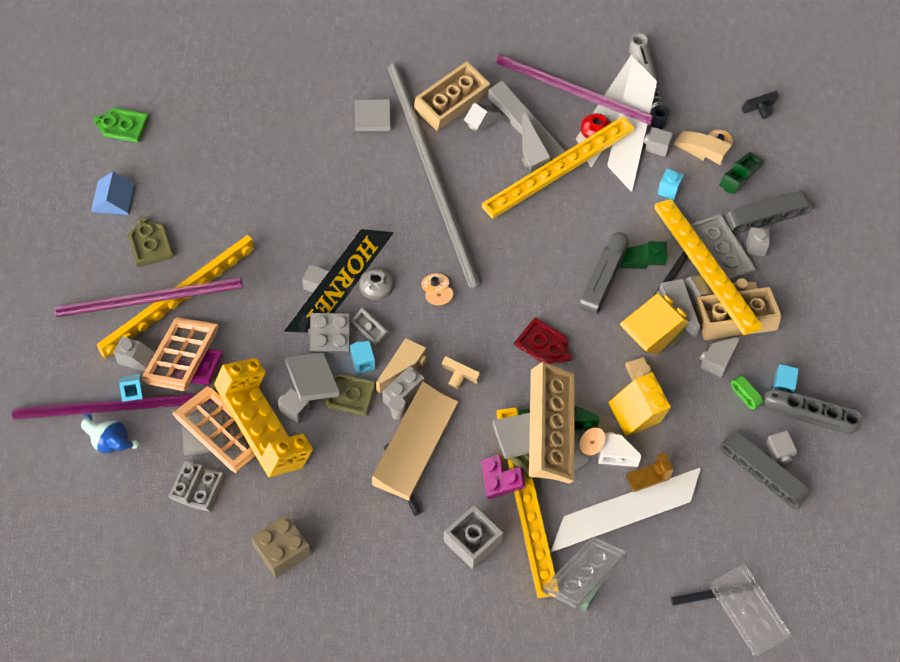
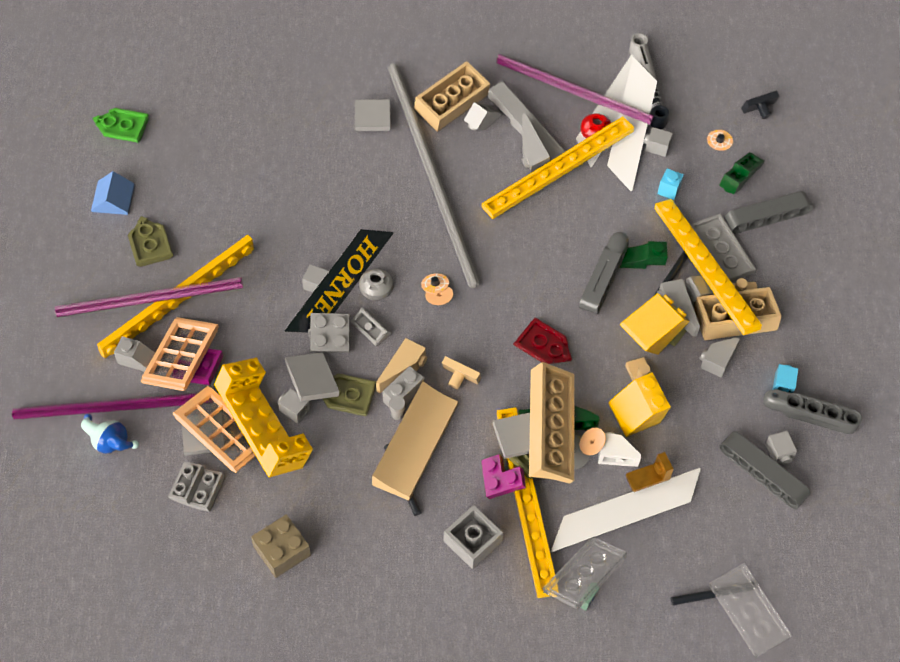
(131, 387): medium azure brick -> none
(362, 357): medium azure brick -> none
(703, 146): tan slope -> none
(746, 392): bright green beam -> none
(757, 242): light grey brick -> none

